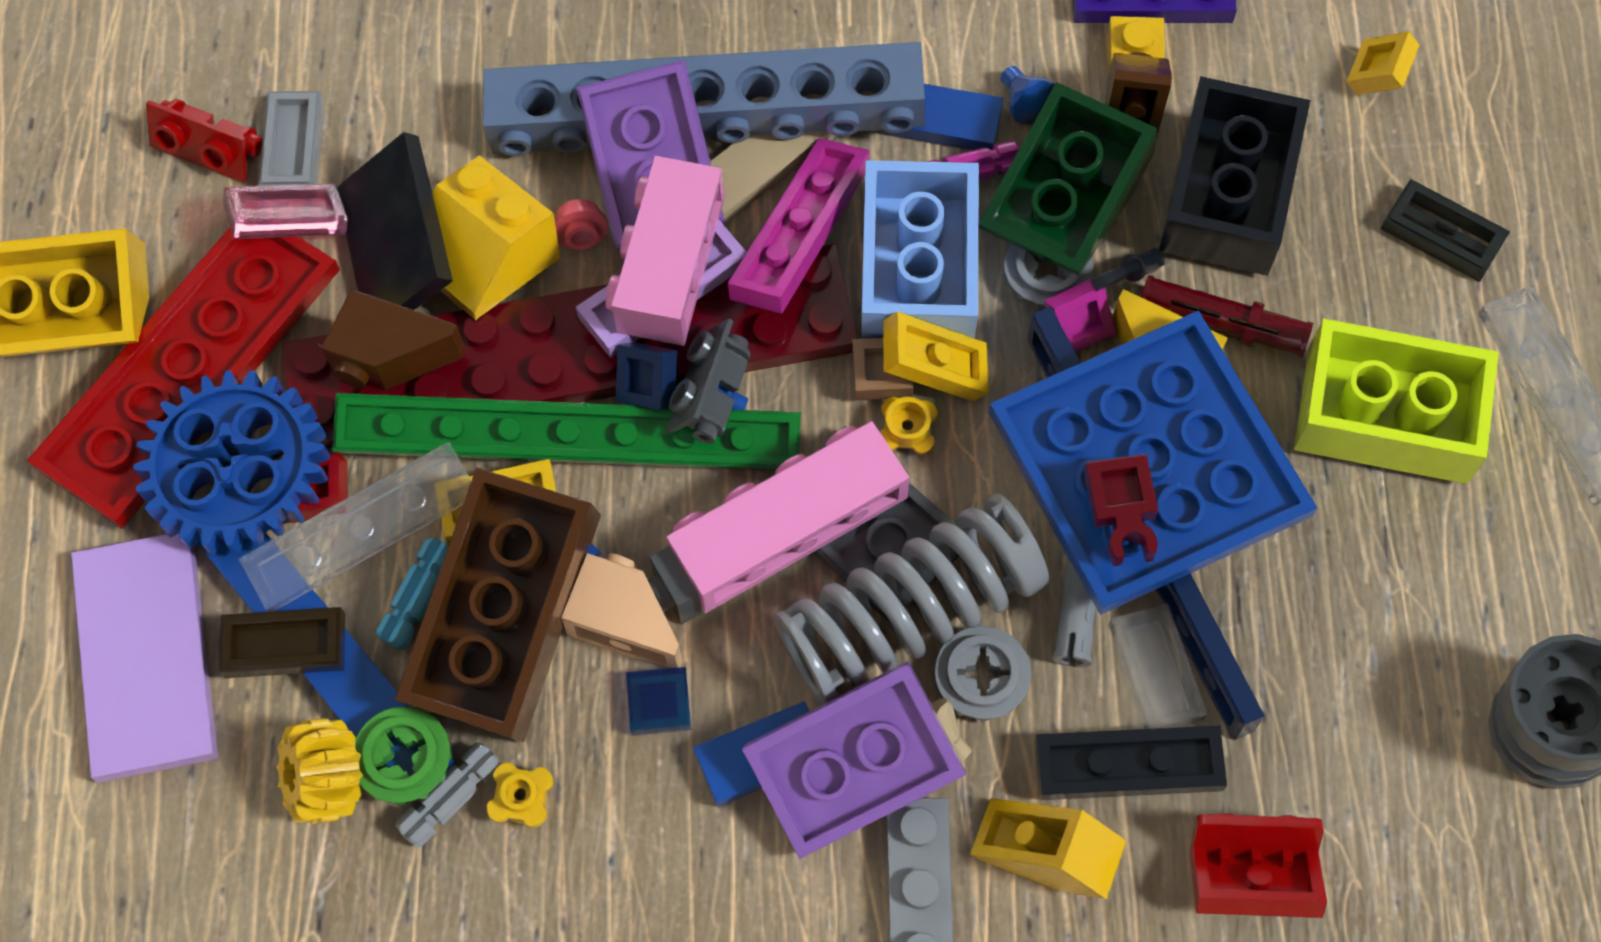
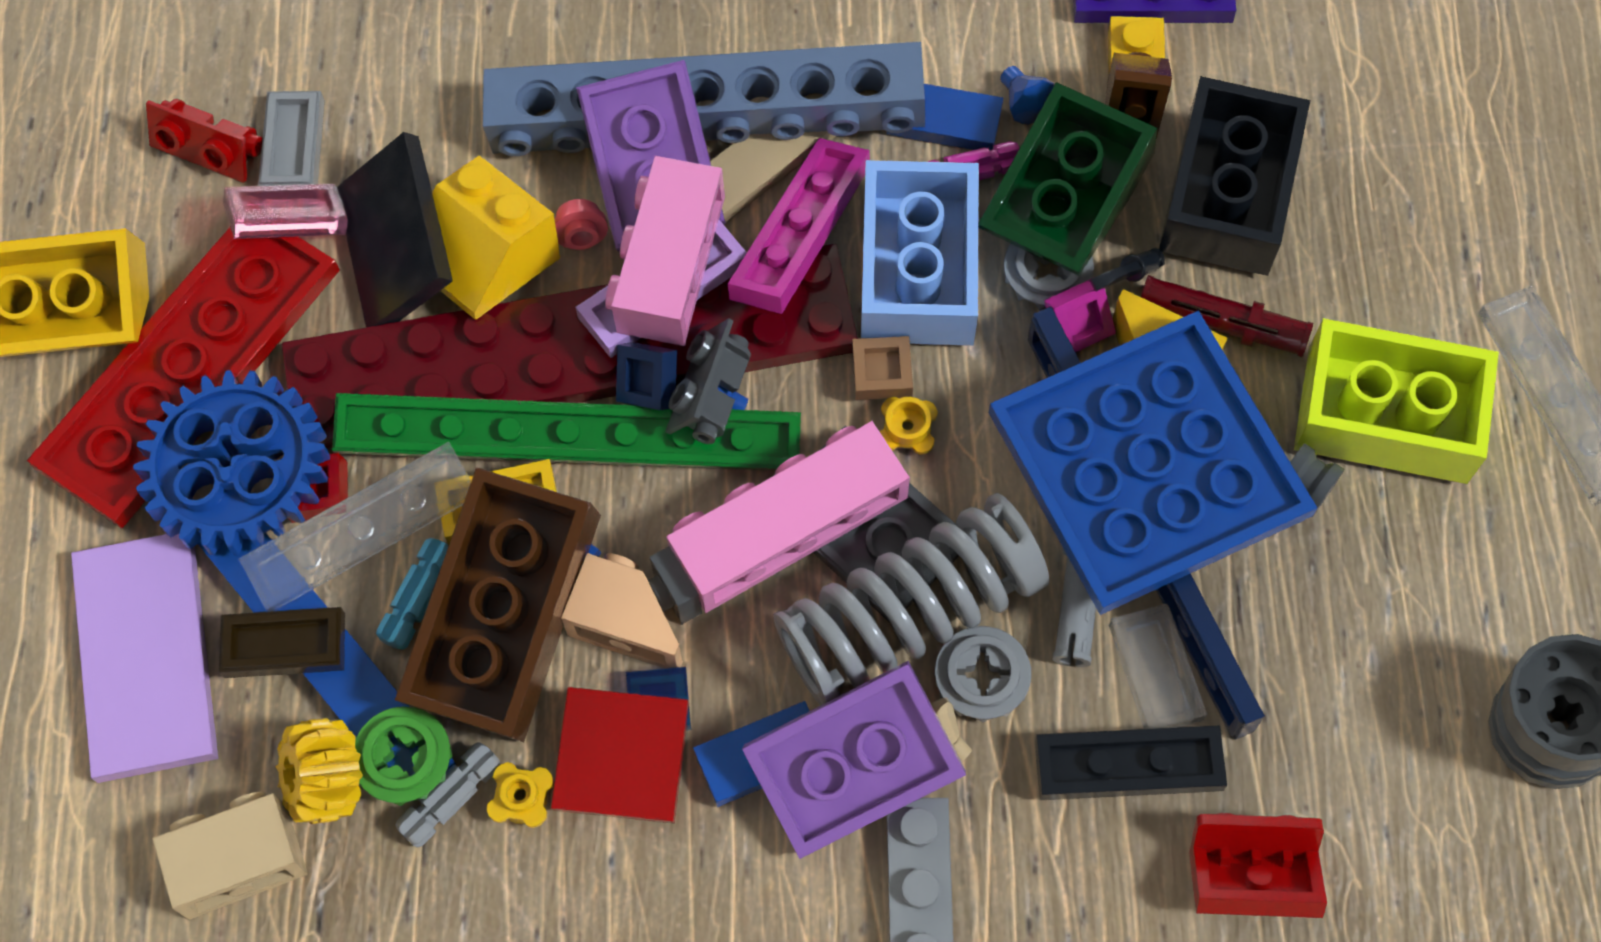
(229, 854): none -> tan brick
(387, 343): reddish brown slope -> none
(620, 755): none -> red tile
(935, 356): yellow plate -> none
(1050, 846): yellow slope -> none
(1123, 497): dark red plate -> none
(1315, 474): none -> dark grey wheel
(1383, 63): yellow plate -> none
(1441, 236): pearl dark grey tile -> none

